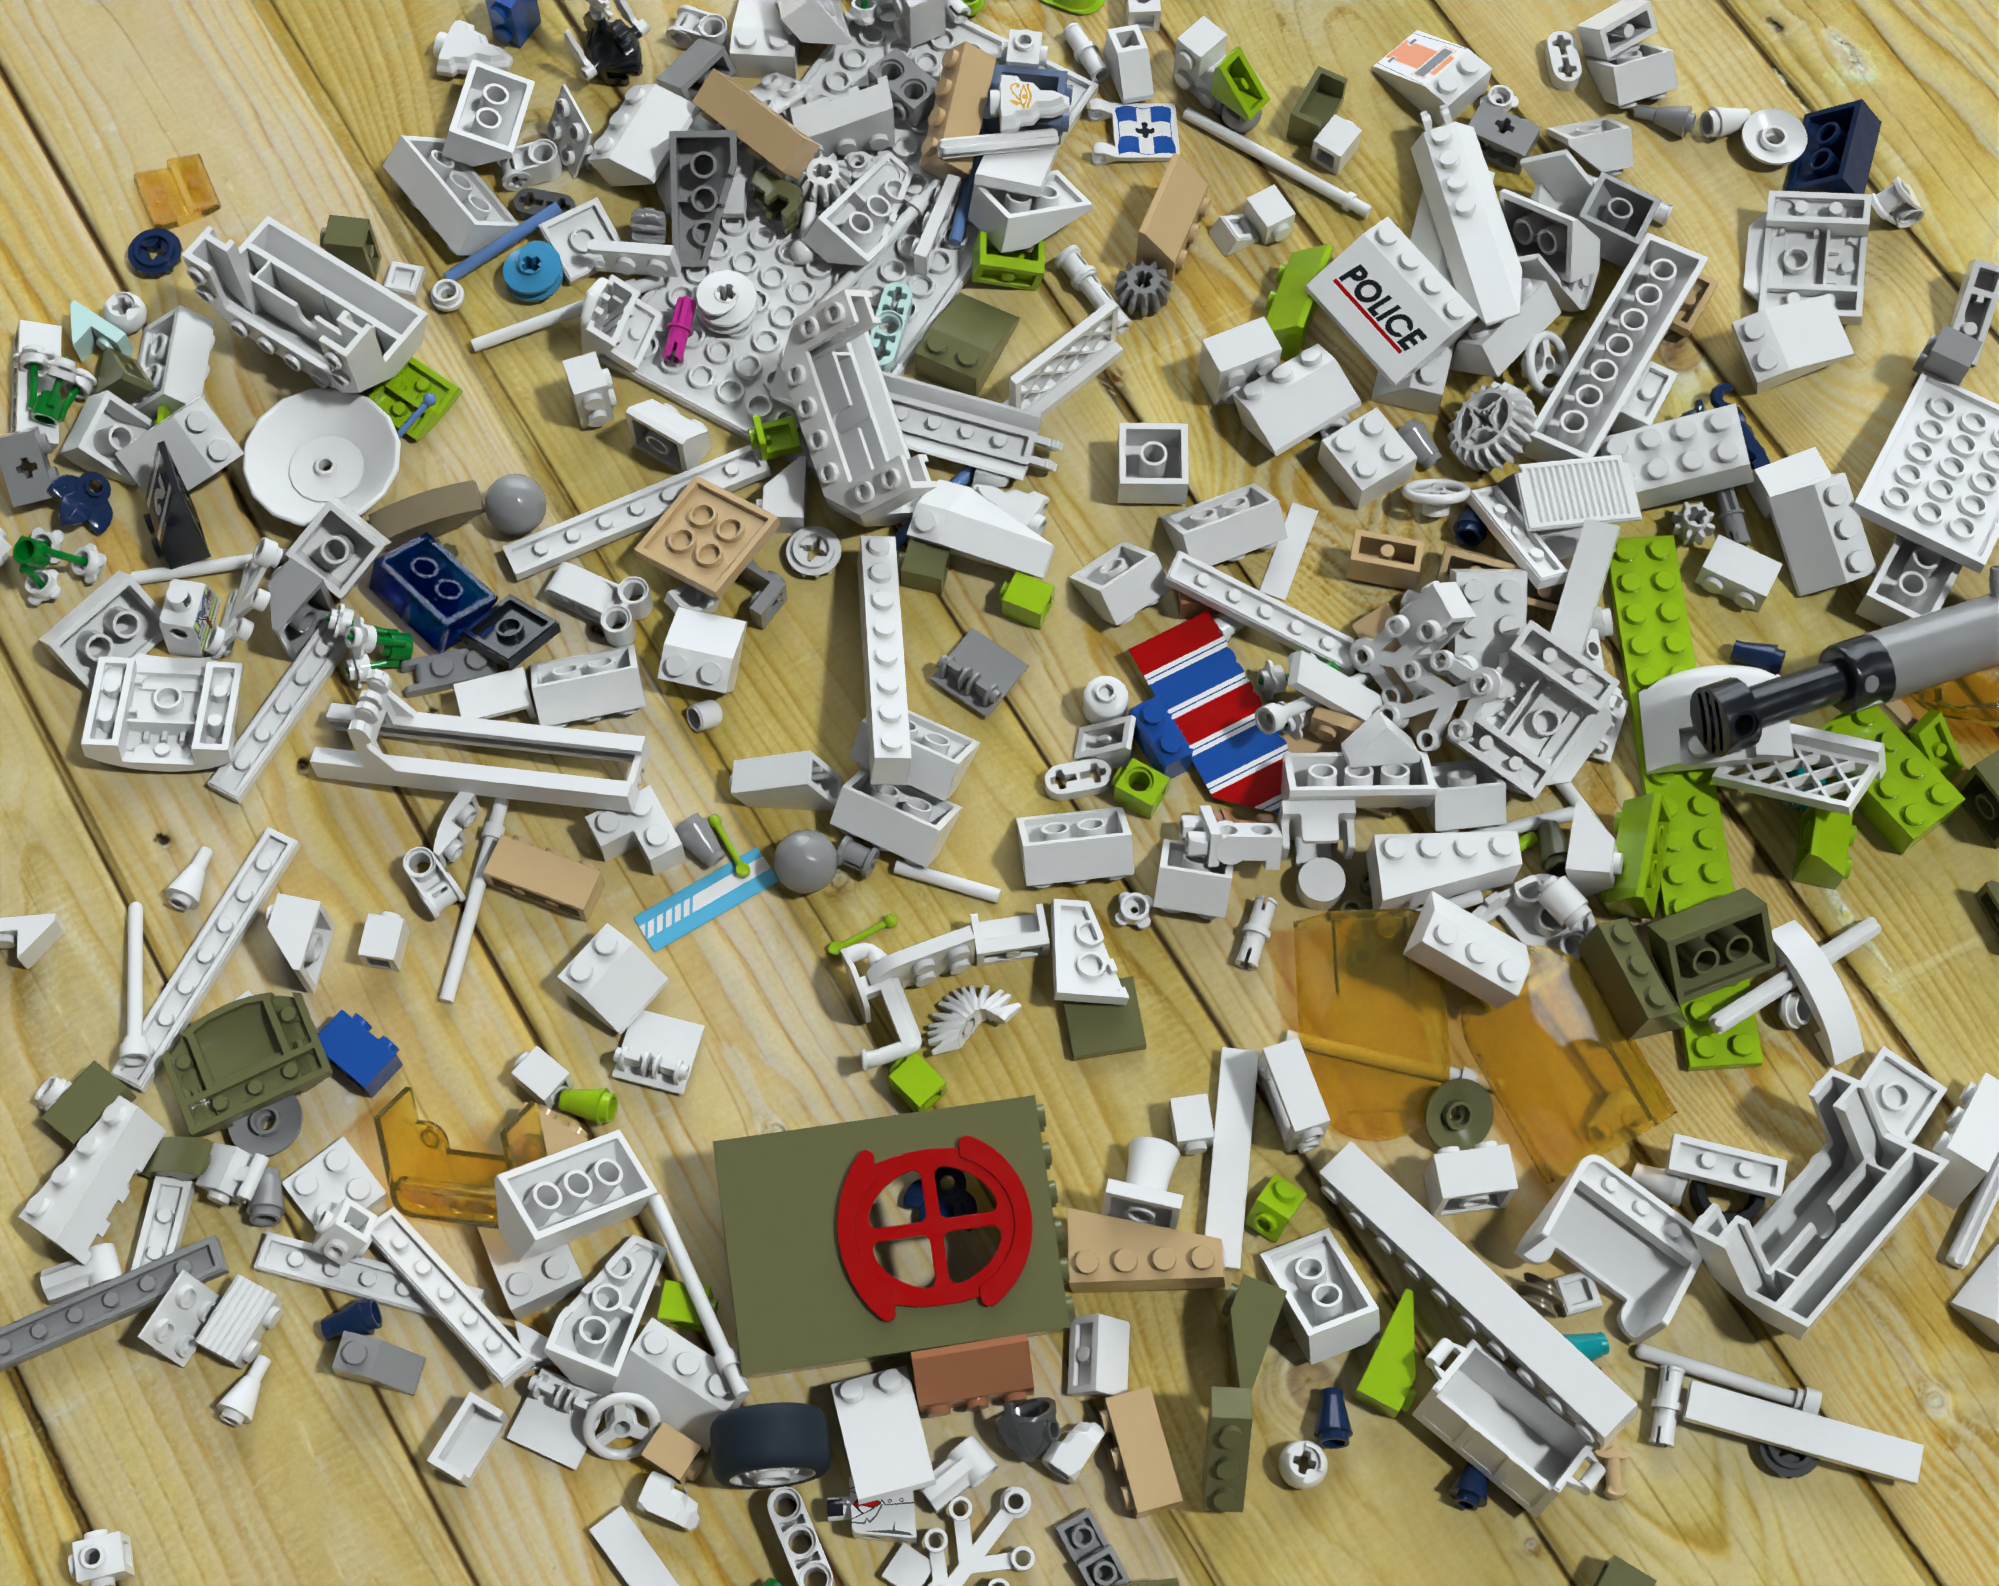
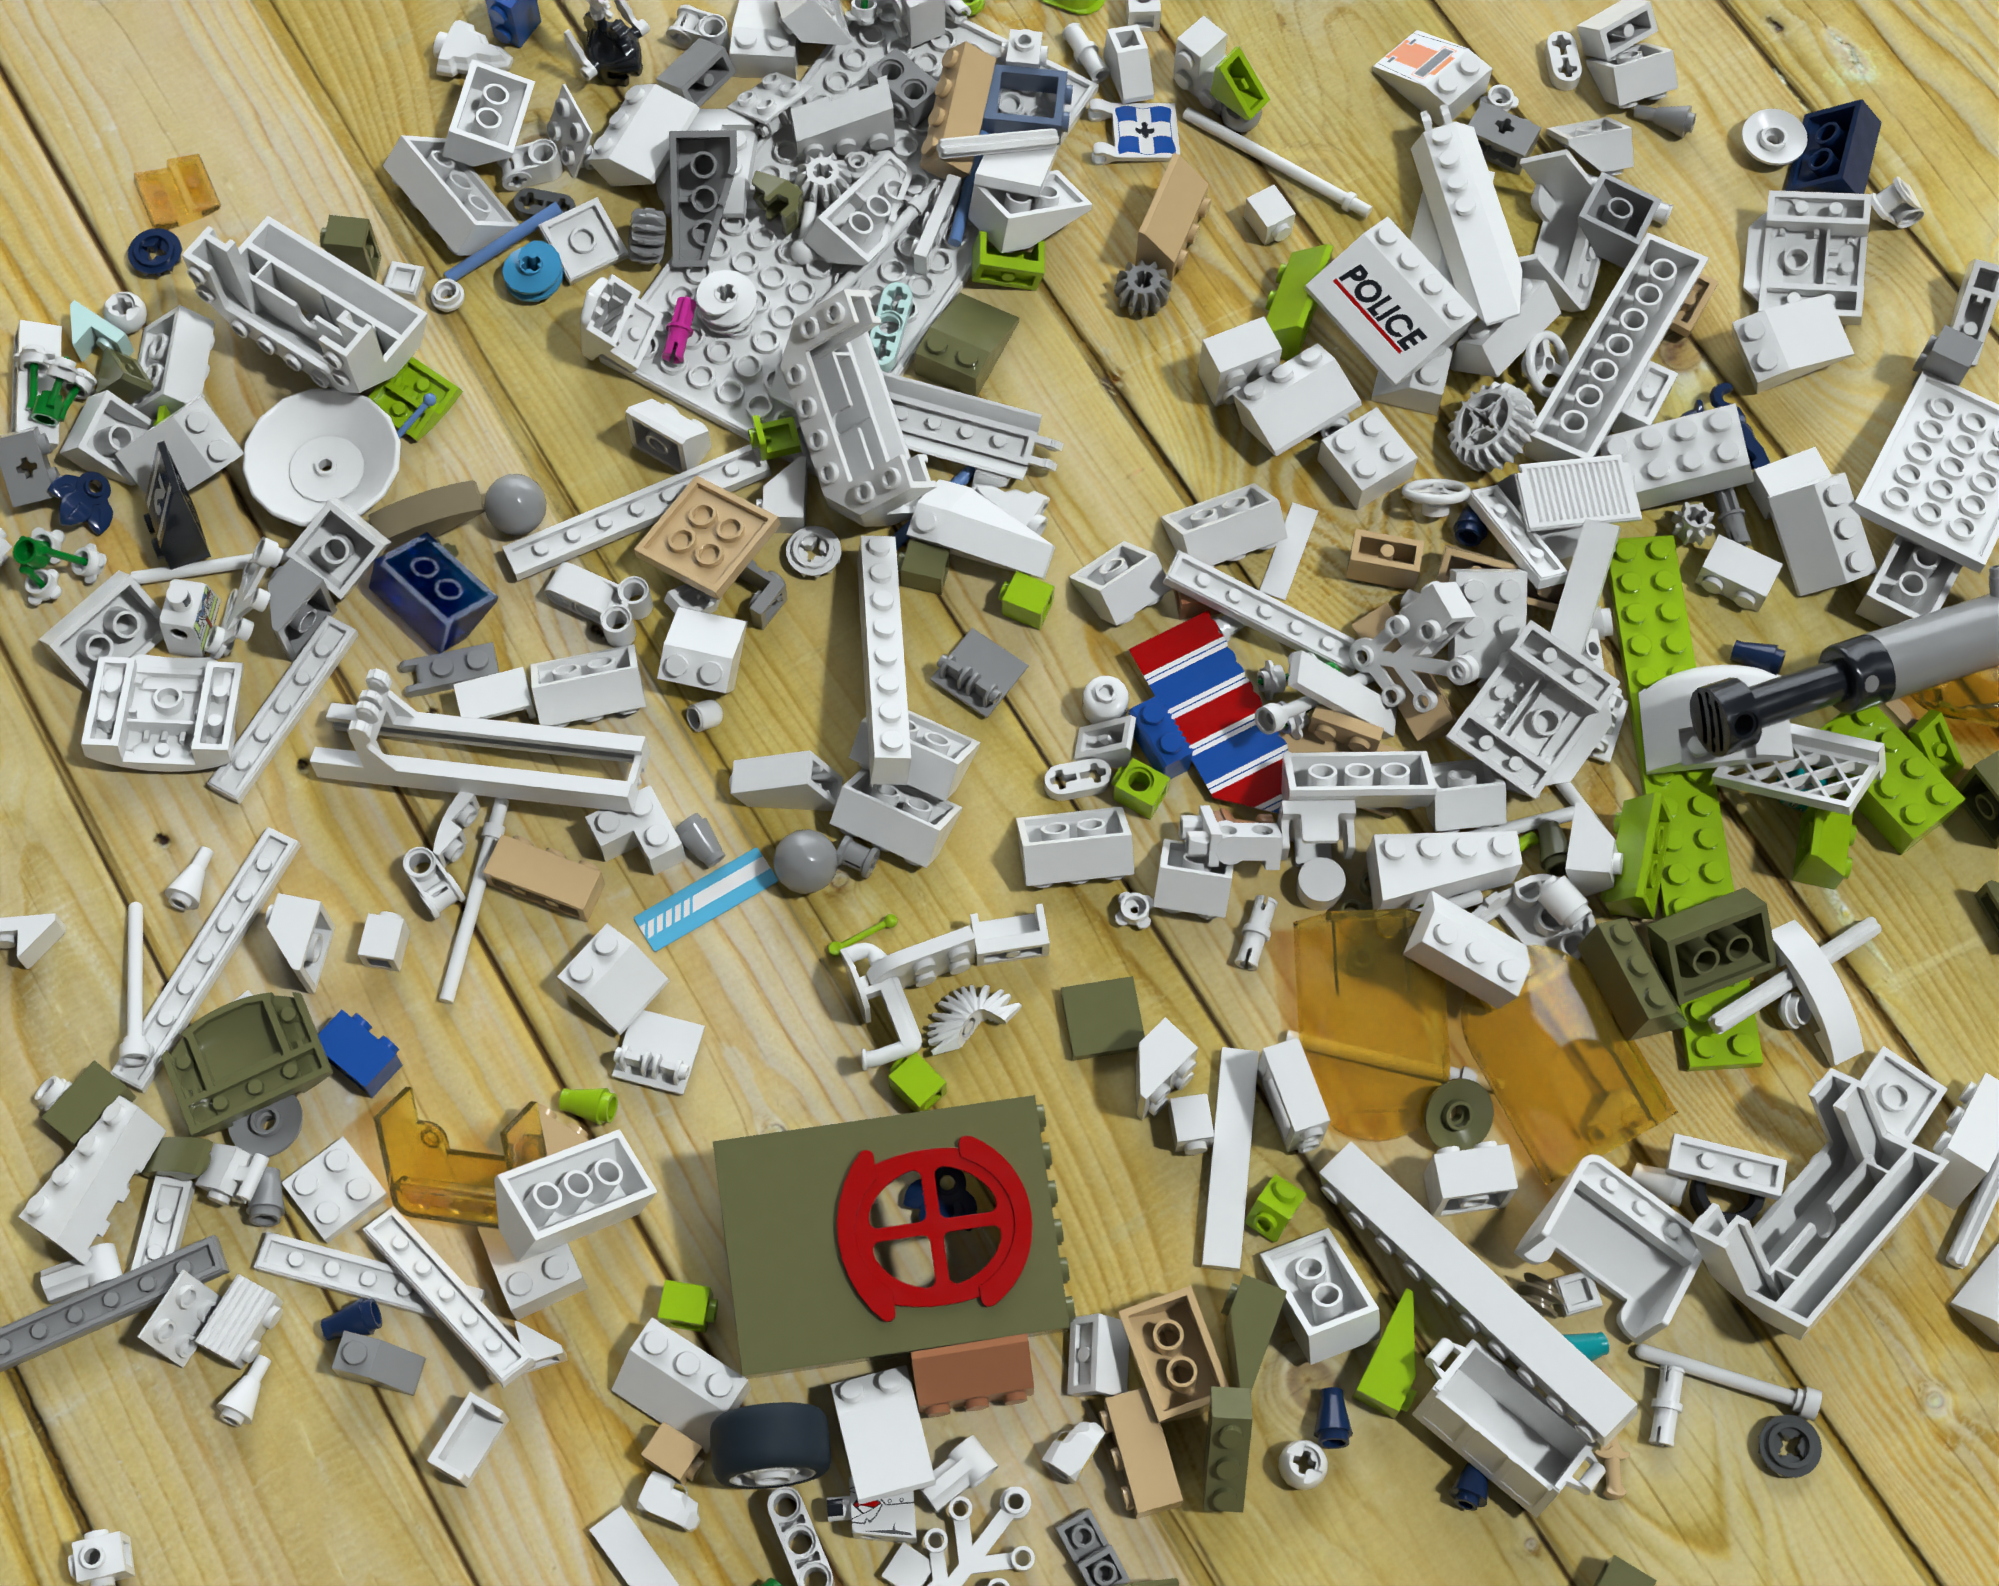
(344, 1231): white brick -> none
(363, 639): white plant -> none
(510, 632): black tile -> none
(541, 1076): white brick -> none
(552, 317): white bar -> none
(554, 1418): white hinge -> none
(590, 390): white brick -> none
(602, 1320): white wedge -> none
(620, 1408): white piece -> none
(635, 258): white hinge -> none
(726, 1357): white bar -> none
(742, 868): lime hinge -> none
(756, 125): tan brick -> none
(947, 881): white bar -> none
(1024, 104): white rock -> none
(1028, 1427): dark grey helmet -> none
(1067, 363): white fence -> none
(1080, 958): white wing -> none
(1085, 279): white pin -> none
(1139, 1256): tan wedge -> none
(1145, 1192): white plant -> none
(1152, 463): white brick -> none
(1162, 1063): none -> white slope
(1174, 1354): none -> tan slope
(1233, 233): white slope -> none
(1316, 106): olive panel -> none
(1336, 144): white brick -> none
(1378, 744): white slope -> none
(1420, 442): light grey cone -> none
(1445, 698): white plant -> none
(1556, 236): white slope -> none
(1722, 121): white cone -> none
(1803, 1432): white tile -> none

